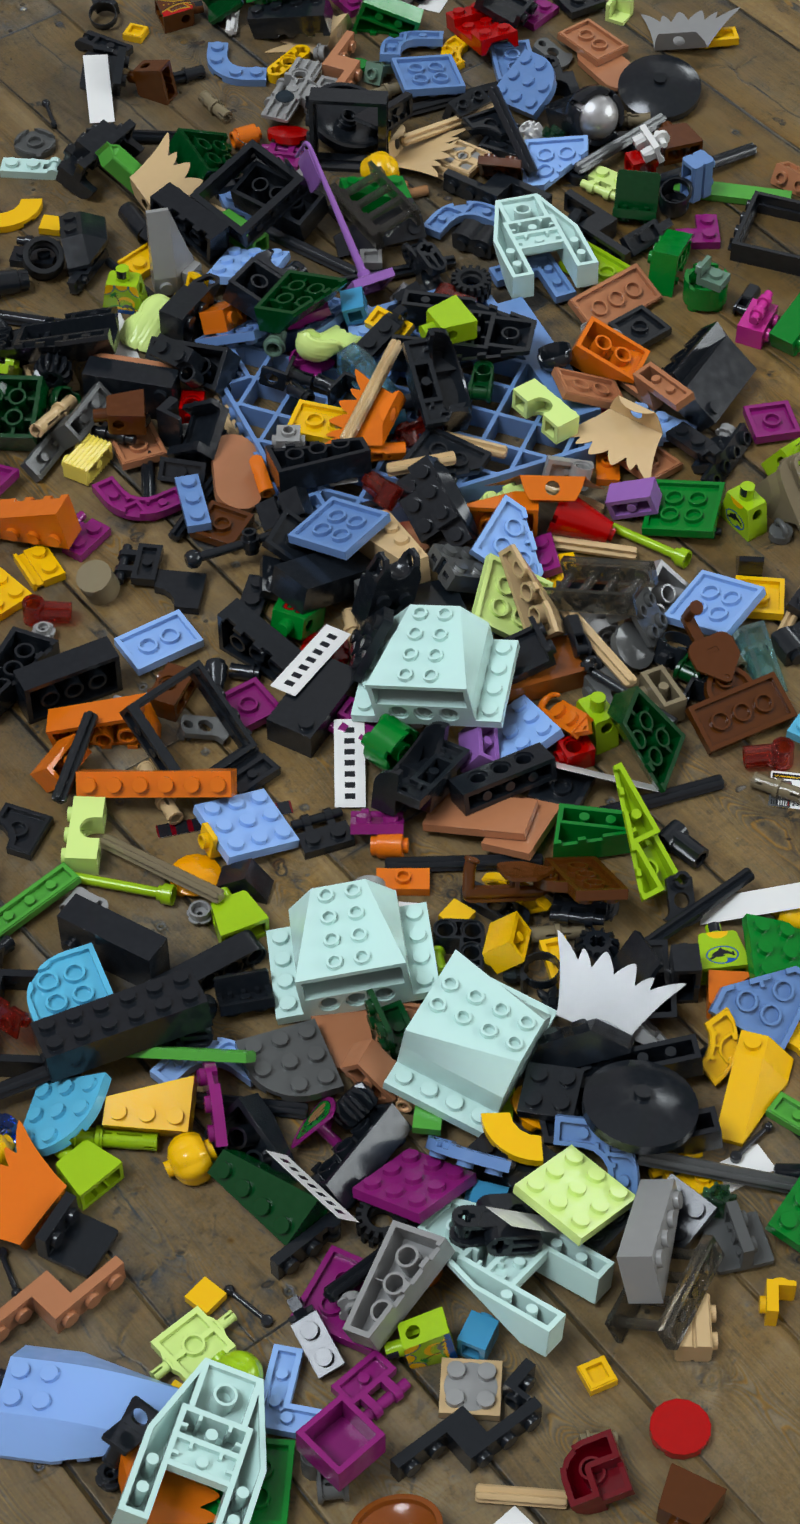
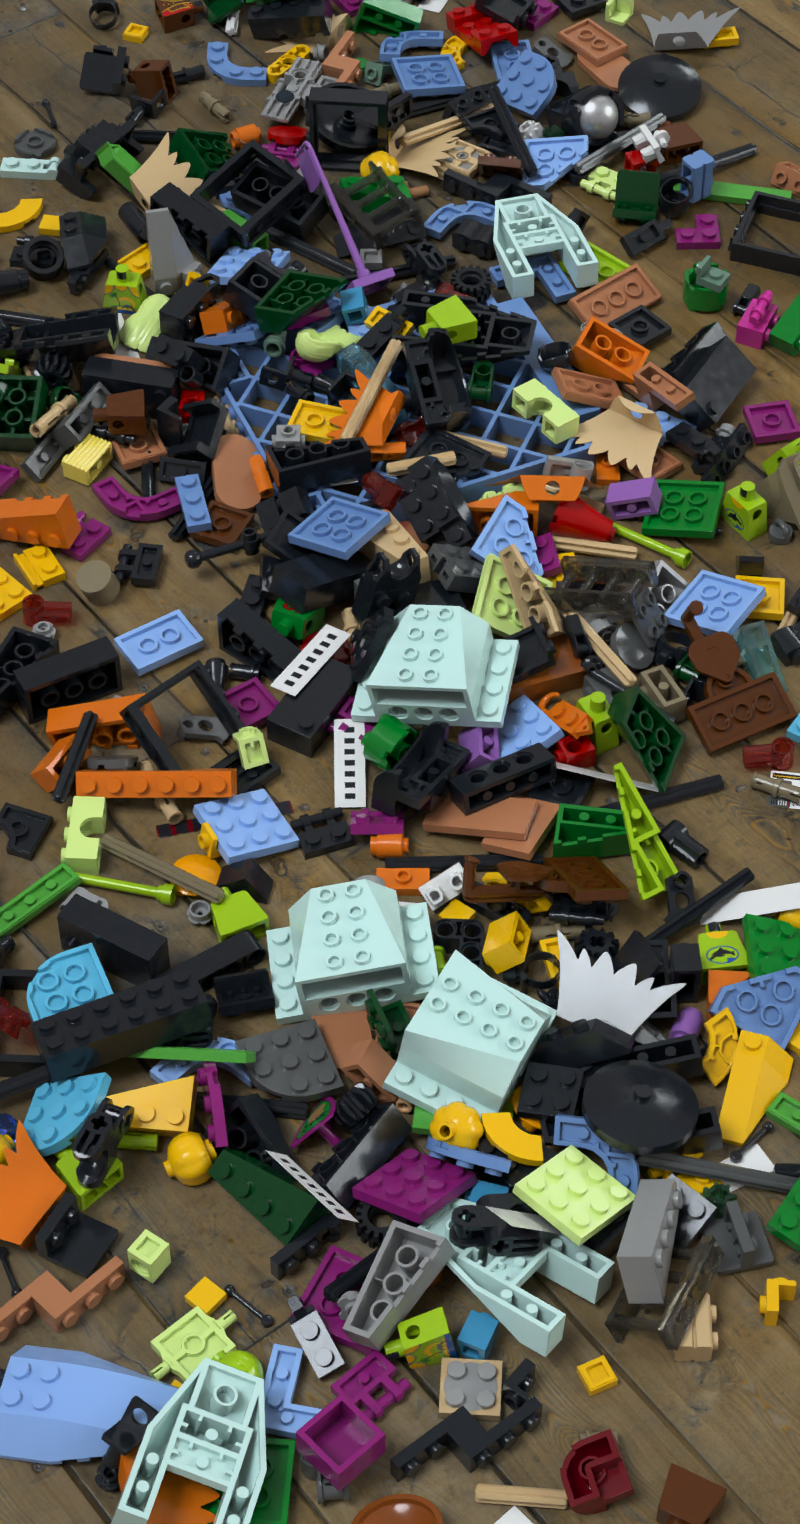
(92, 38): black plate -> none
(98, 88): white sticker -> none
(98, 1142): none -> black piece
(112, 762): none -> dark grey tile
(142, 107): none -> black bracket
(149, 1256): none -> yellowish green brick
(173, 701): reddish brown brick -> none
(183, 589): black tile -> none
(251, 747): none -> yellowish green bracket
(443, 886): none -> white hips
(457, 1125): none -> yellow plant
(599, 227): black bracket -> none
(667, 259): green wedge -> none
(680, 1428): red tile -> none
(687, 1022): none -> medium lavender brick

